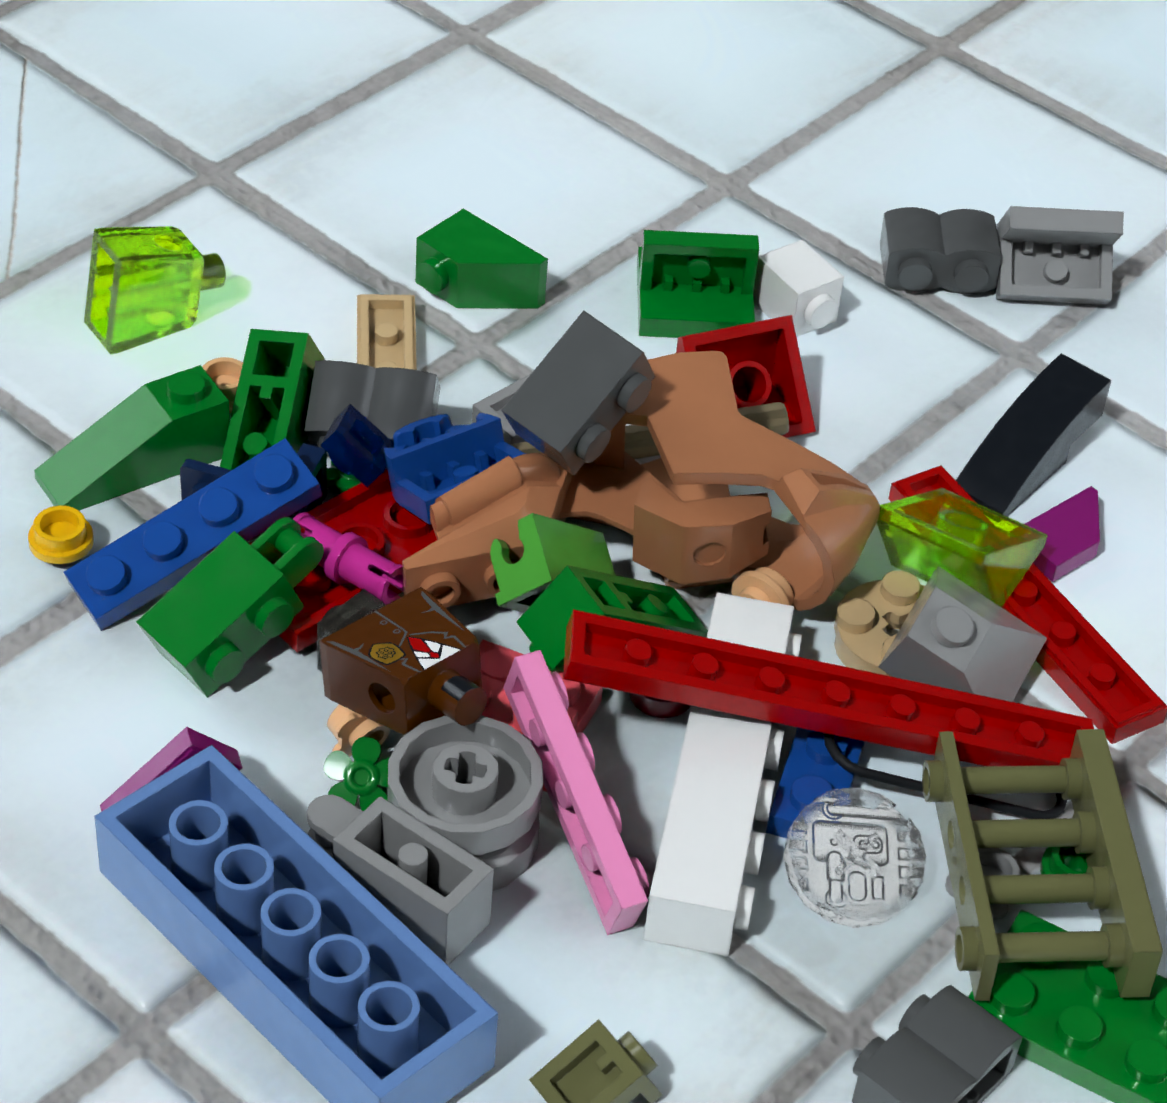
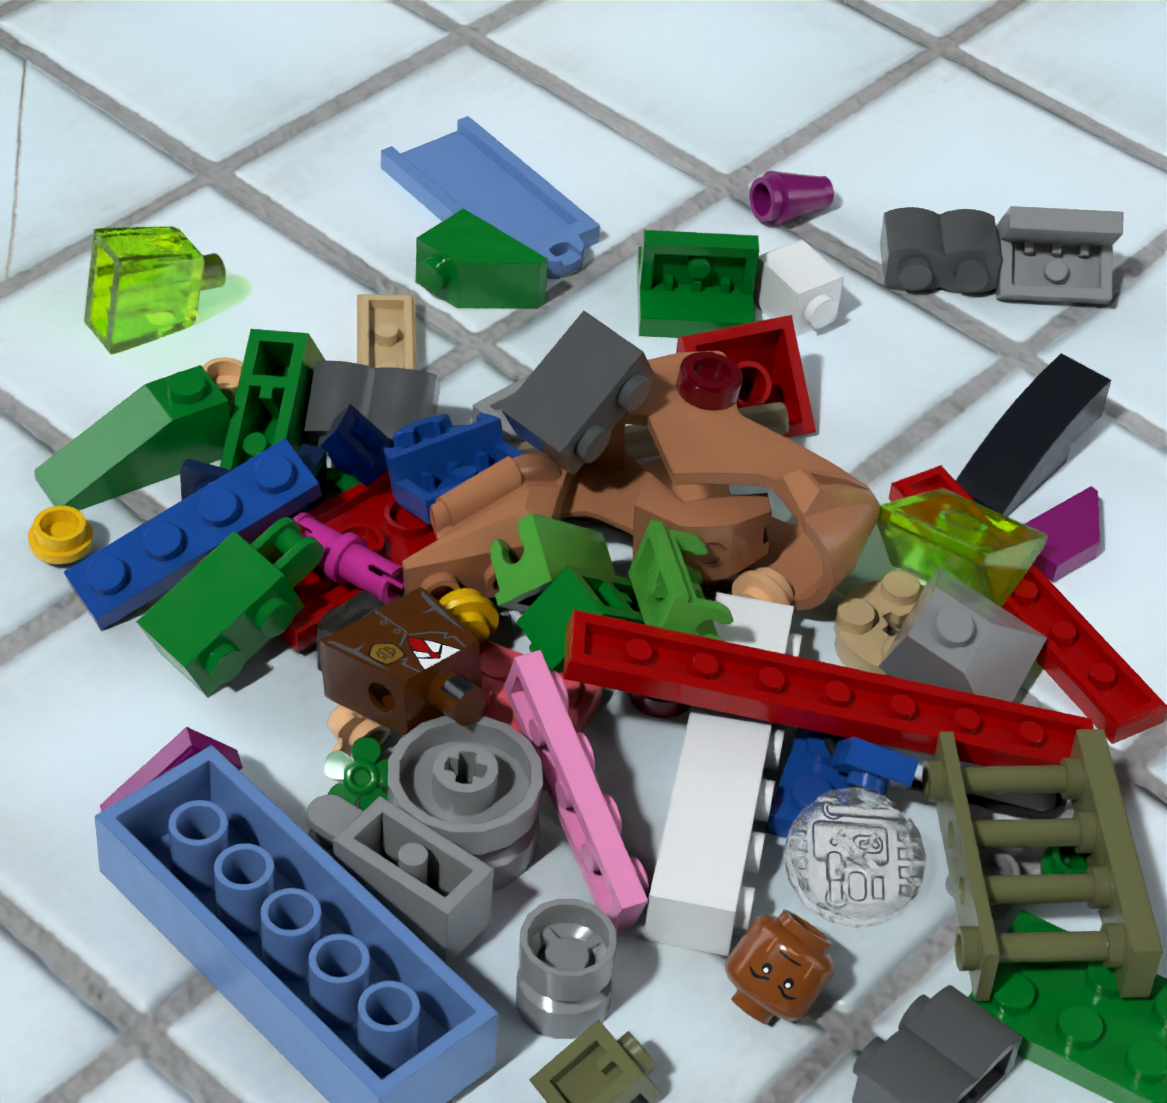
(473, 611): none -> yellow plate
(490, 181): none -> medium blue piece
(565, 967): none -> light grey wheel
(669, 589): none -> bright green hinge
(709, 381): none -> dark red tile
(779, 967): none -> dark orange head
(787, 196): none -> magenta cone
(873, 766): none -> blue plate

